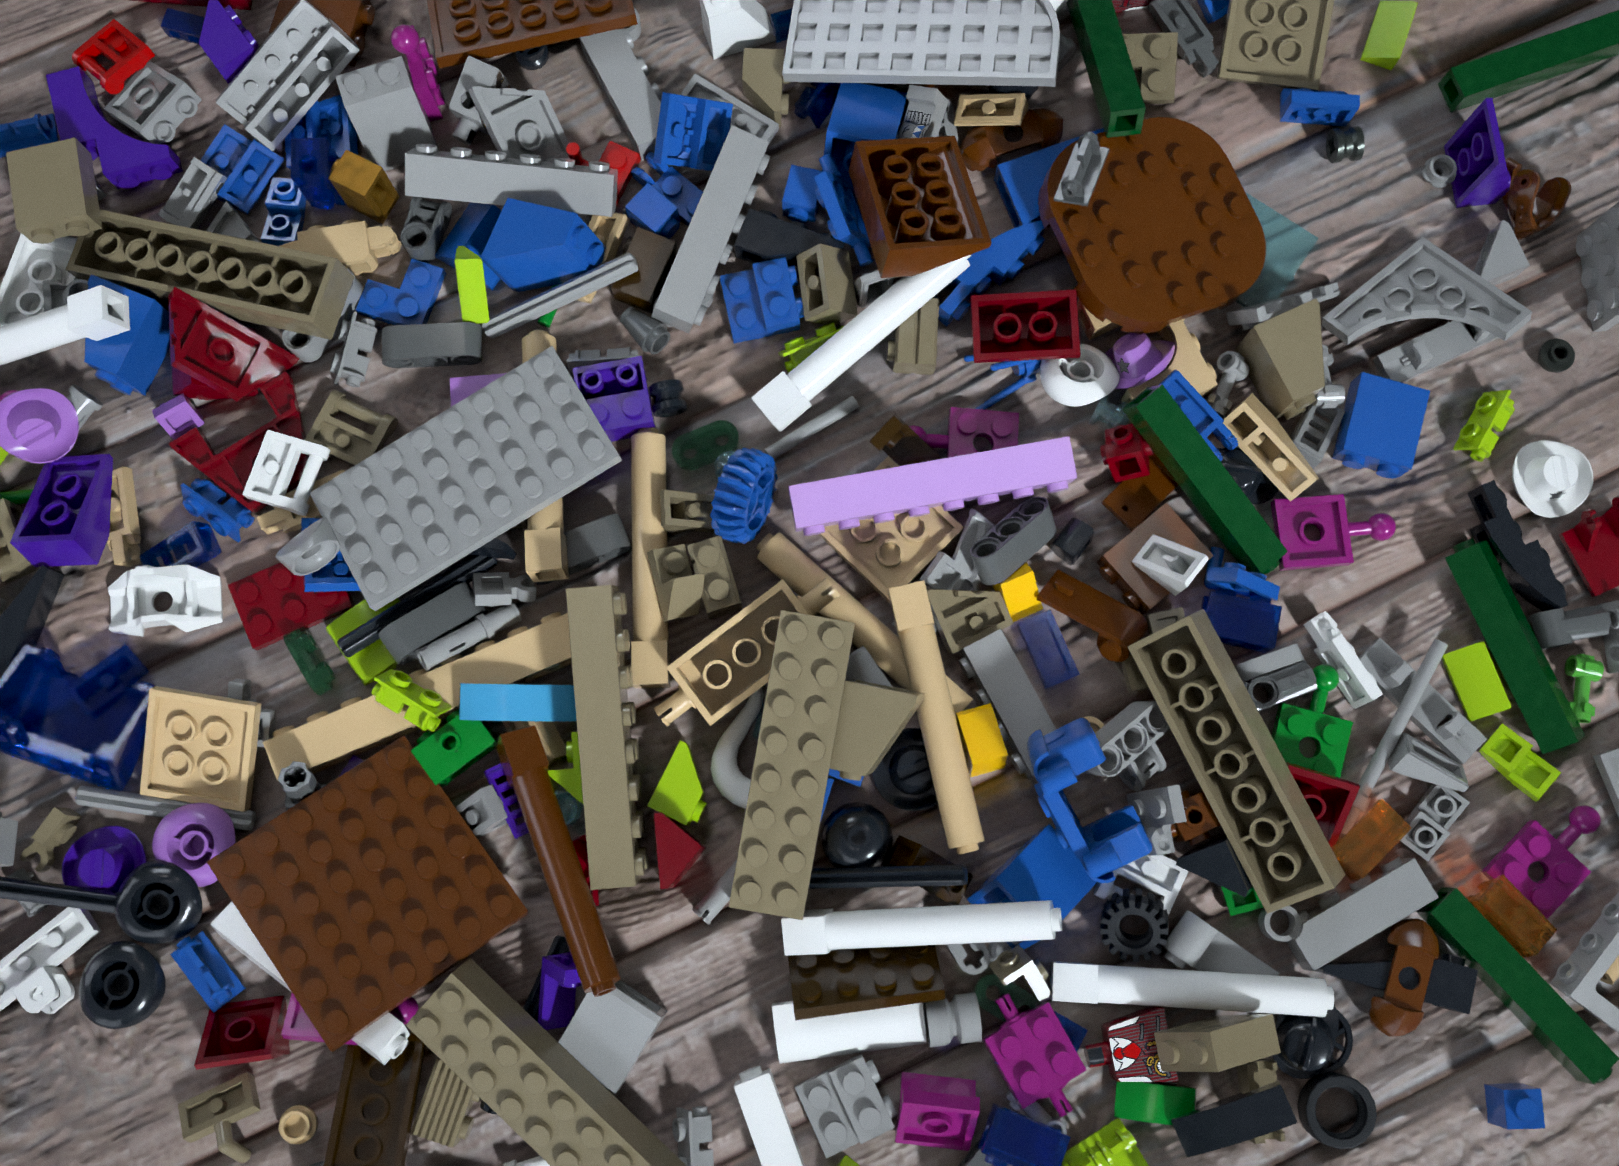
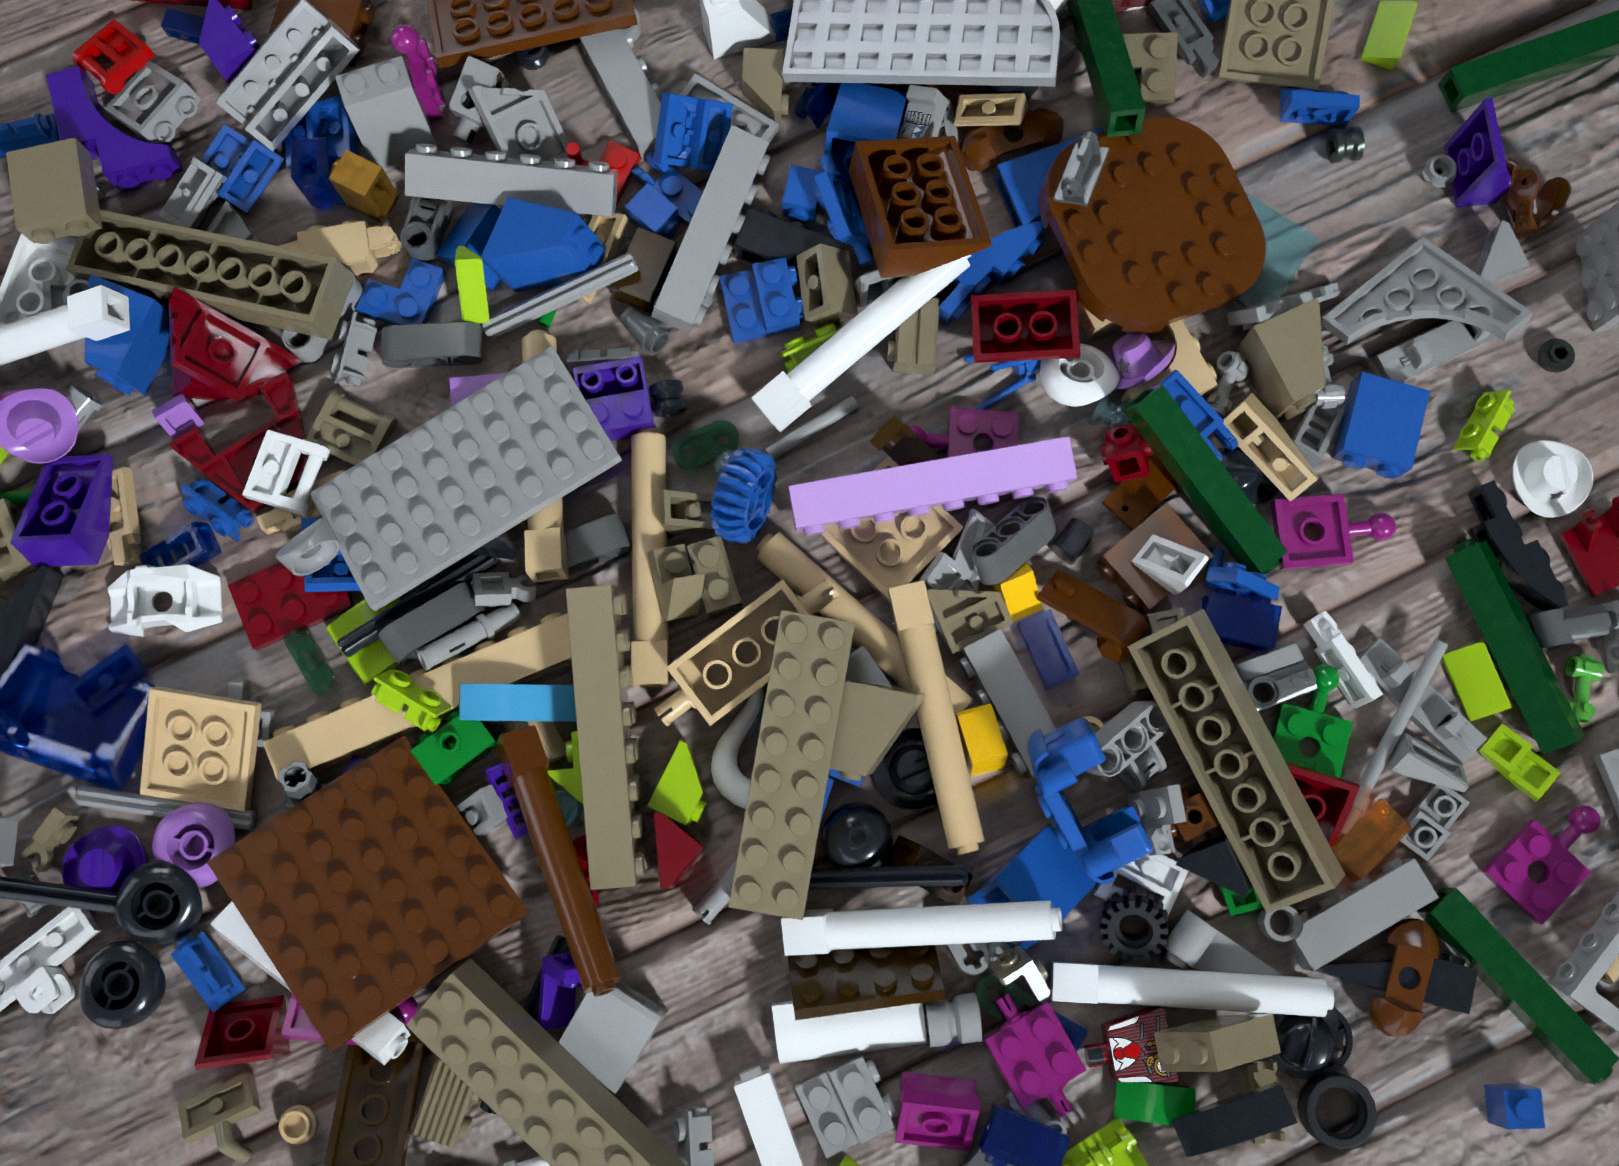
(285, 212): blue slope -> none
(1513, 915): clear orange hinge -> none

